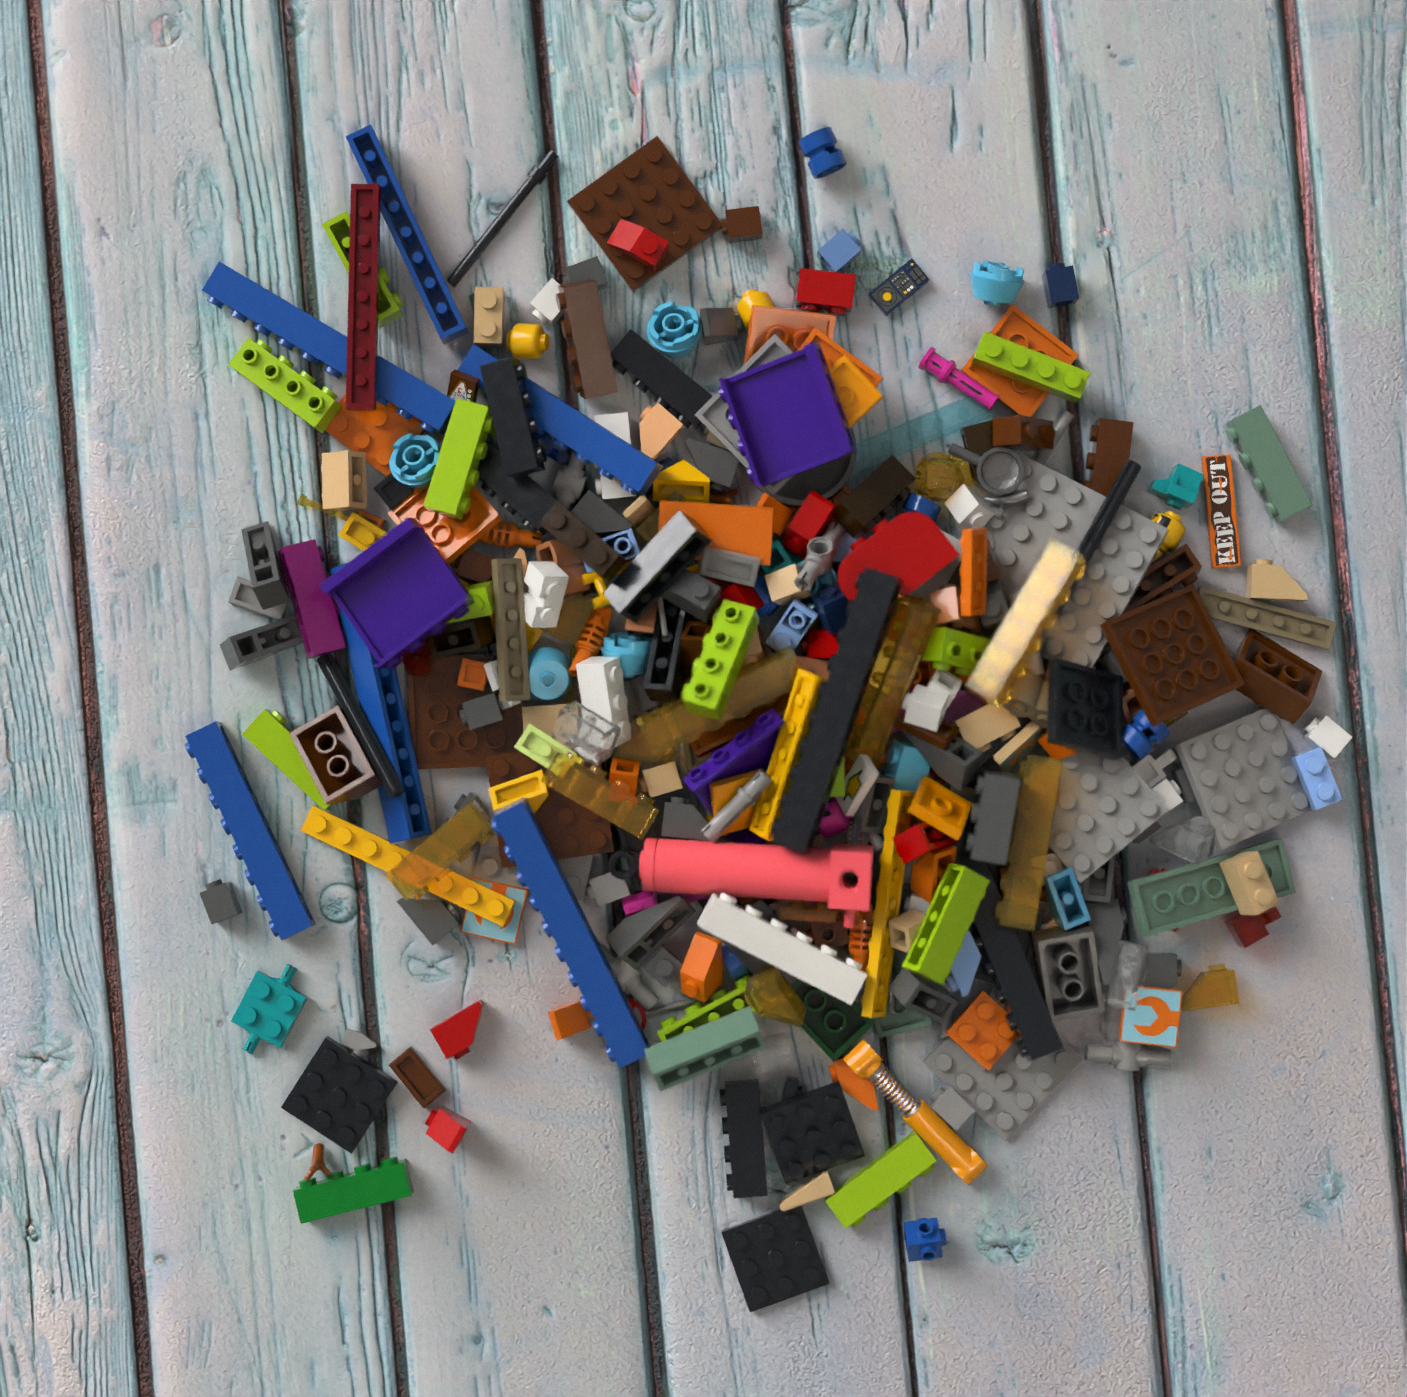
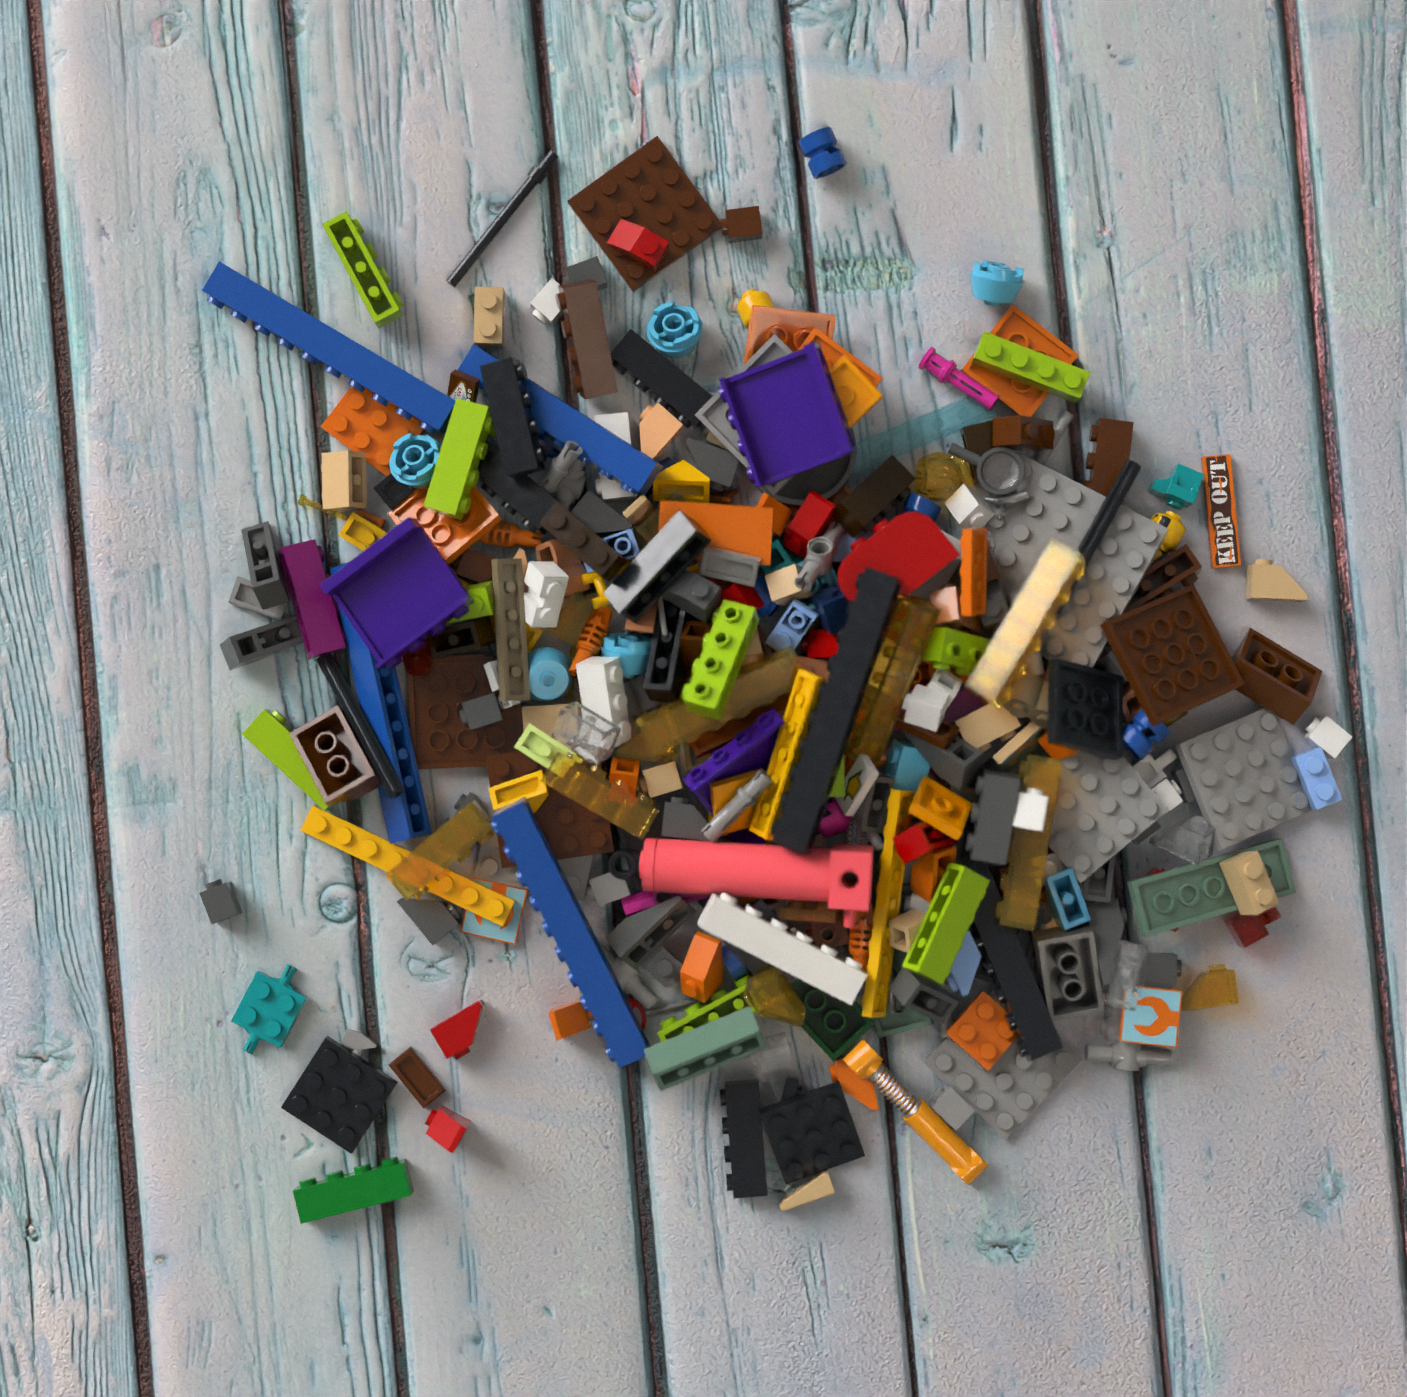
(250, 830): blue brick -> none
(285, 385): lime brick -> none
(317, 1162): dark orange bar -> none
(363, 297): dark red plate -> none
(408, 235): blue brick -> none
(472, 675): orange tile -> none
(527, 341): yellow head -> none
(561, 466): none -> light grey pin
(719, 325): dark grey slope -> none
(775, 1257): black plate -> none
(825, 291): red brick -> none
(839, 251): medium blue brick -> none
(880, 1179): lime brick -> none
(898, 287): tile -> none
(924, 1239): blue brick -> none
(1031, 810): none -> white brick
(1060, 285): dark blue brick -> none
(1268, 464): sand green brick -> none
(1268, 618): dark tan plate -> none

